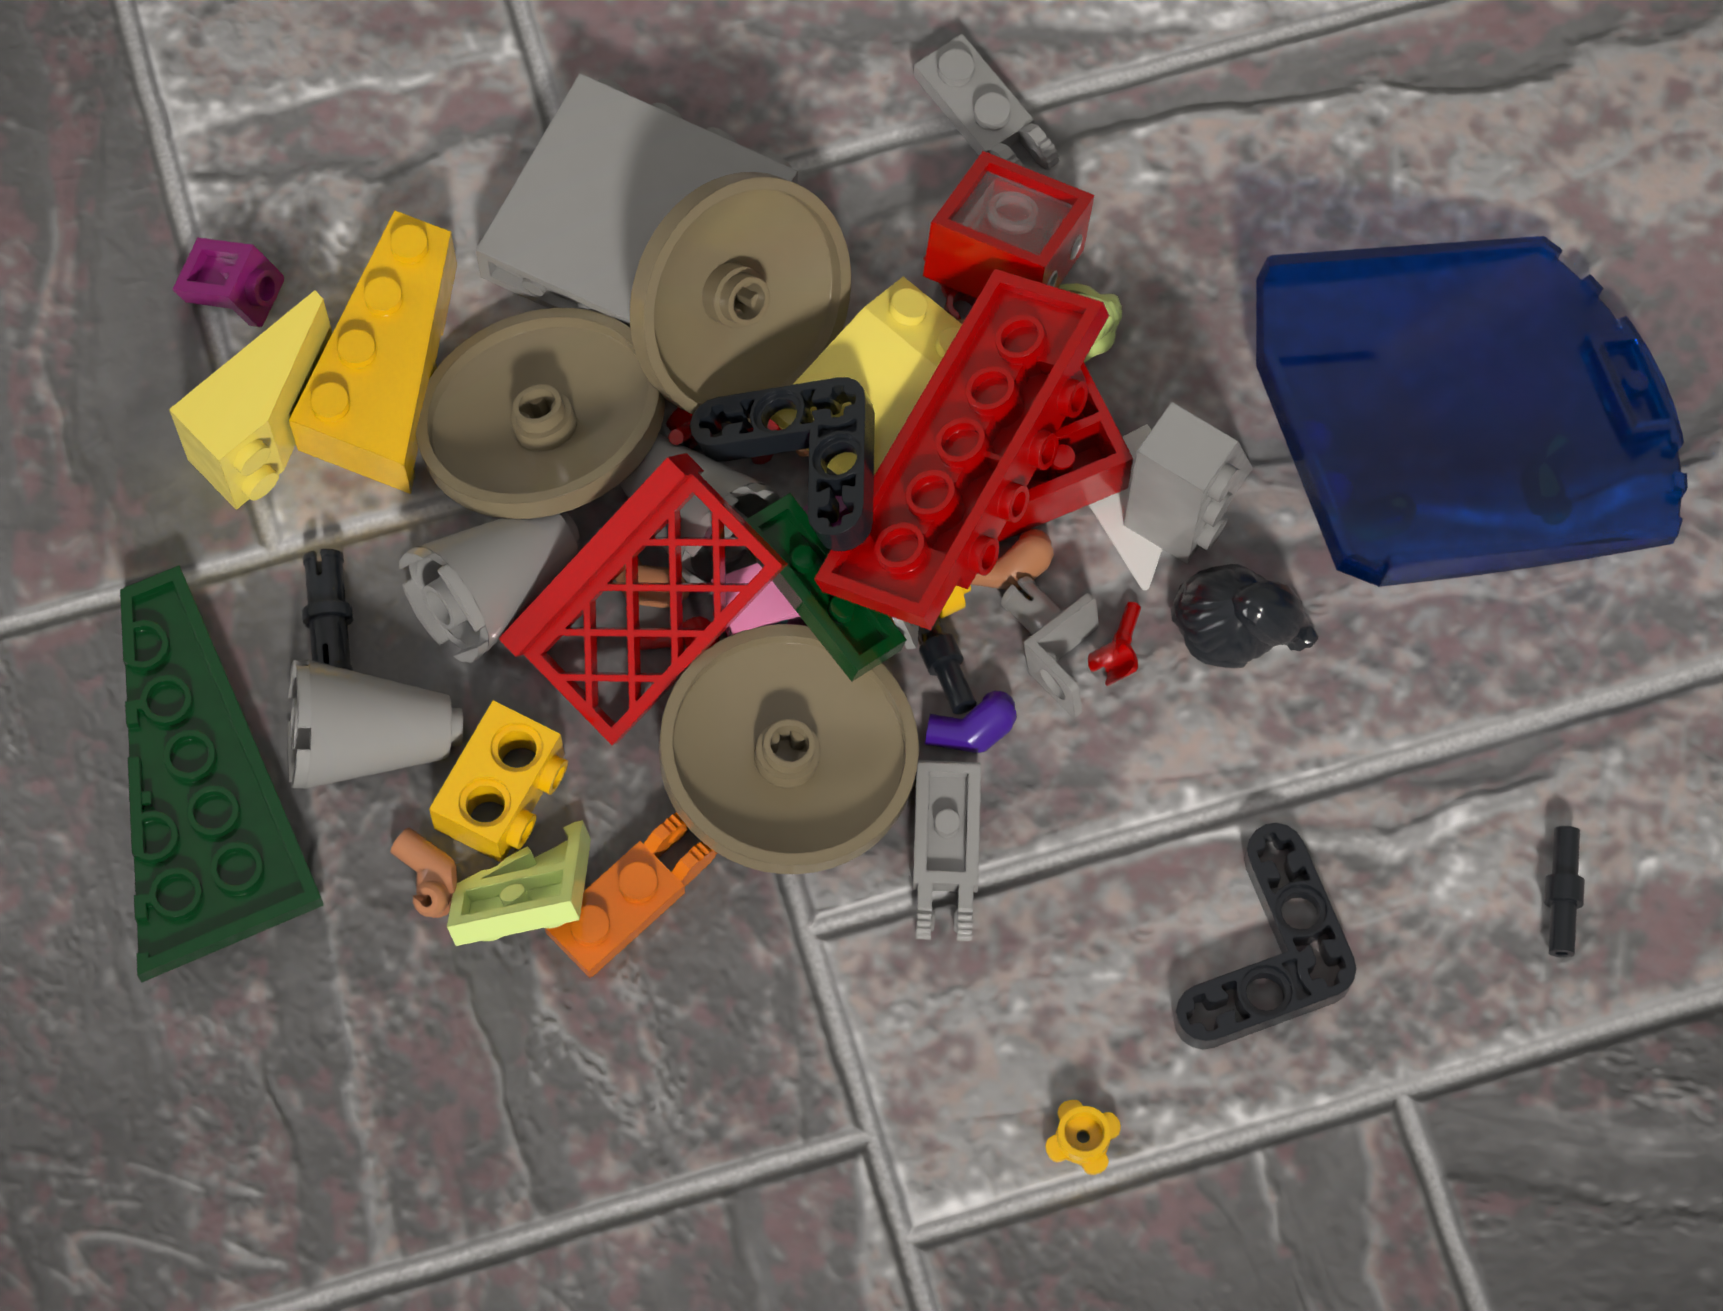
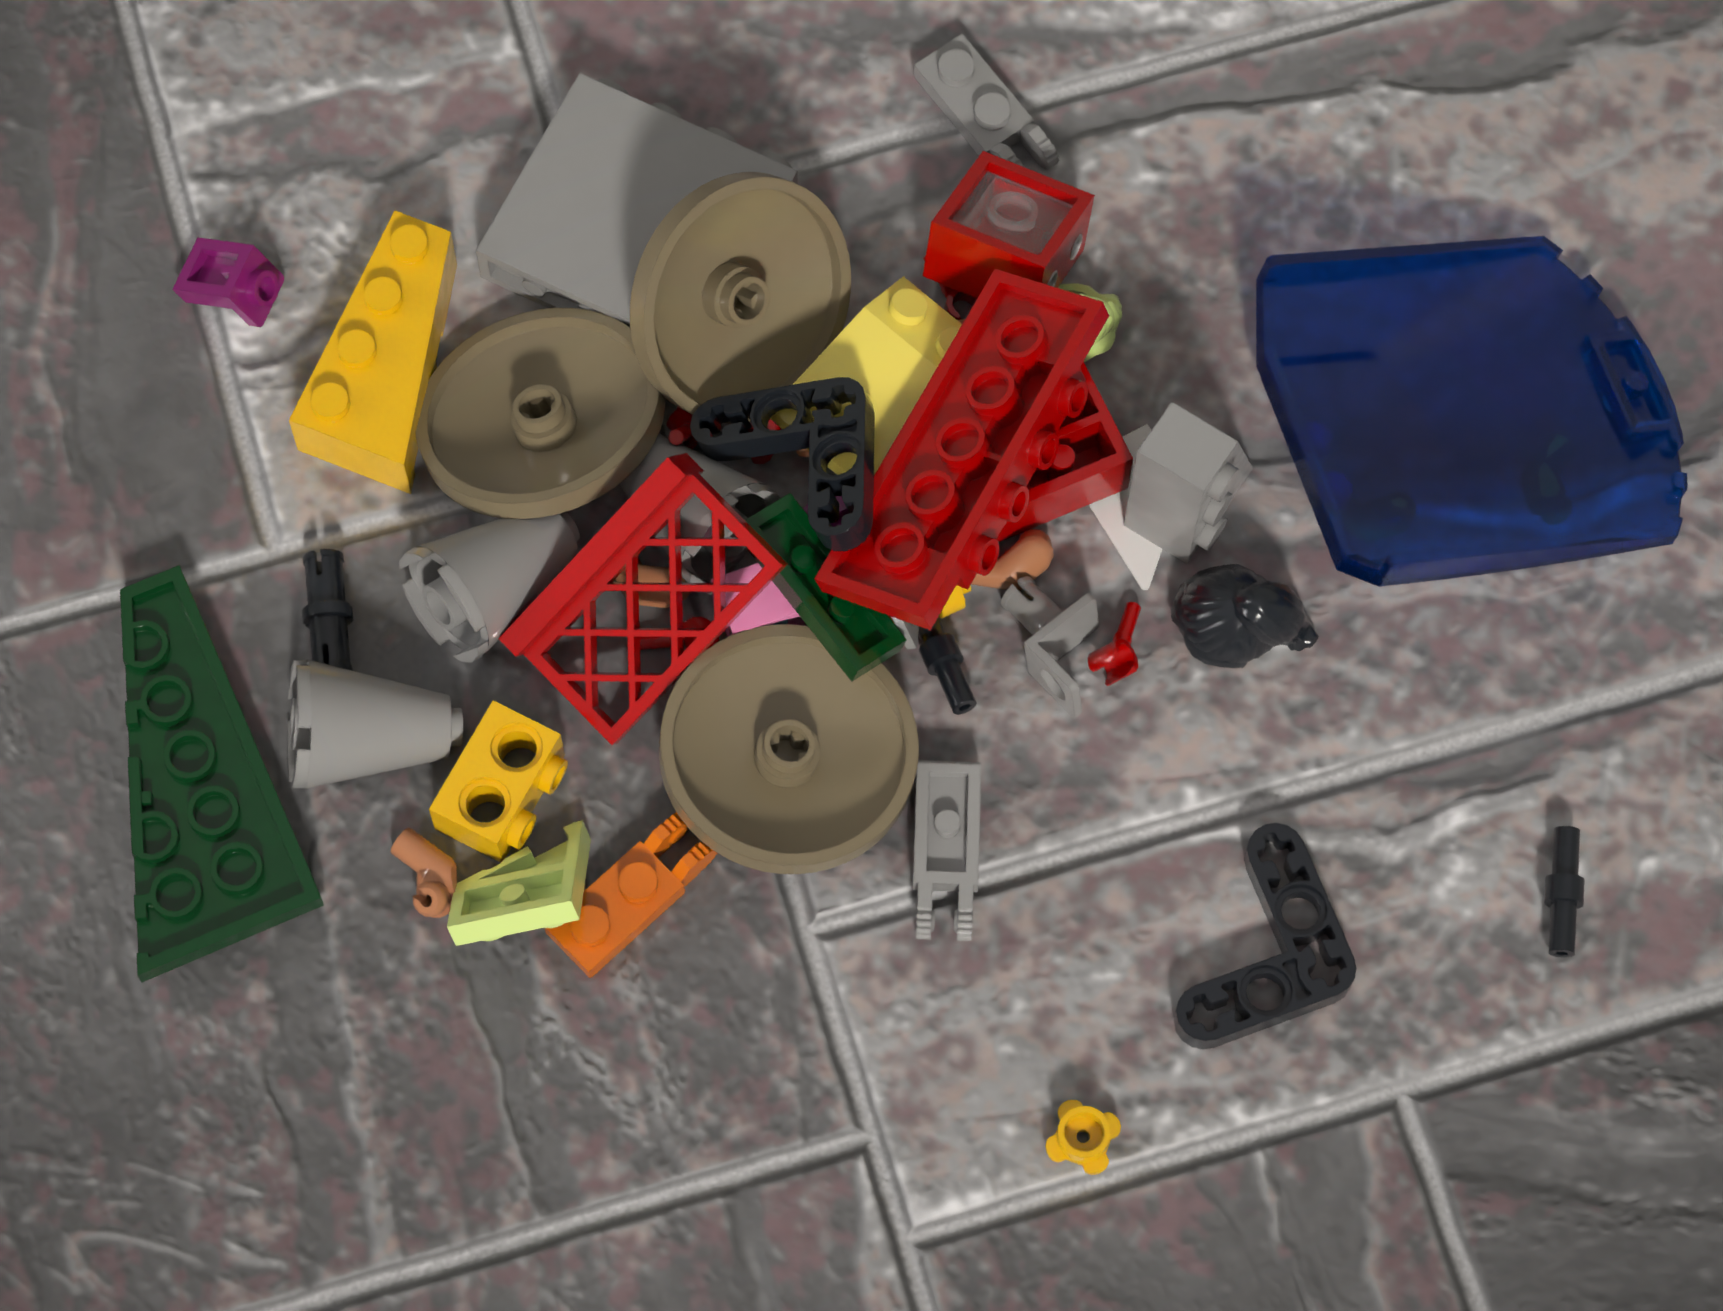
(239, 416): light yellow slope -> none
(978, 729): dark purple arm -> none

